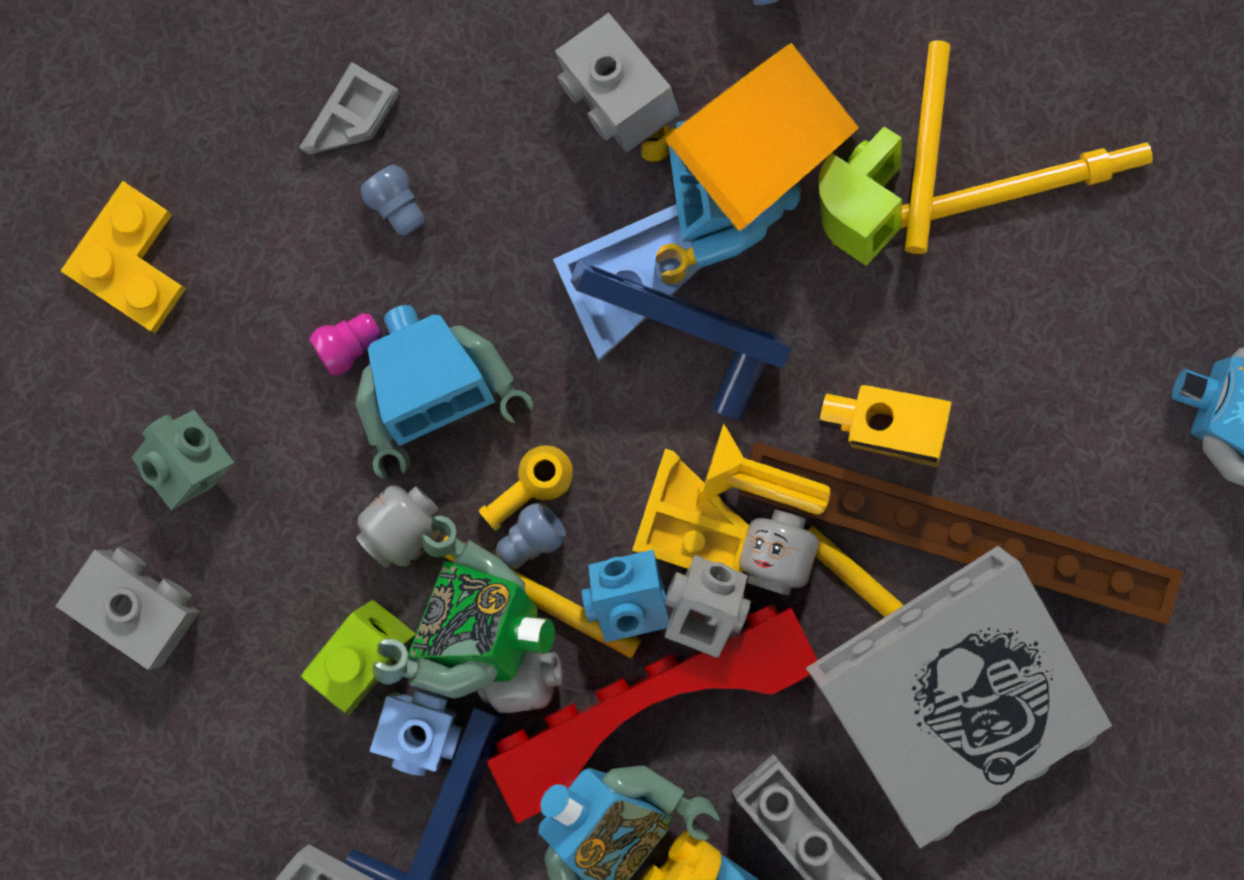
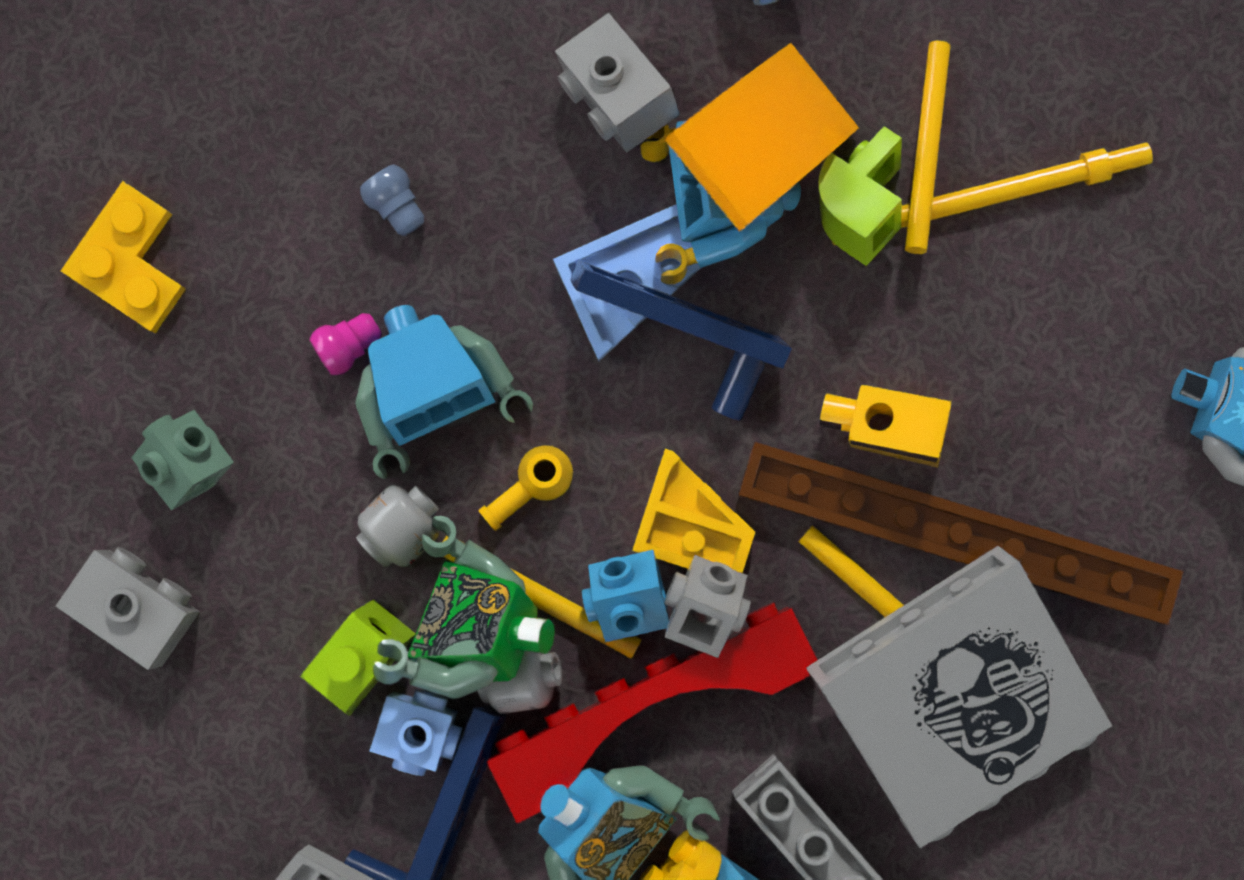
(351, 112): light grey tile -> none
(533, 534): sand blue piece -> none
(731, 470): yellow piece -> none
(778, 552): light grey head -> none

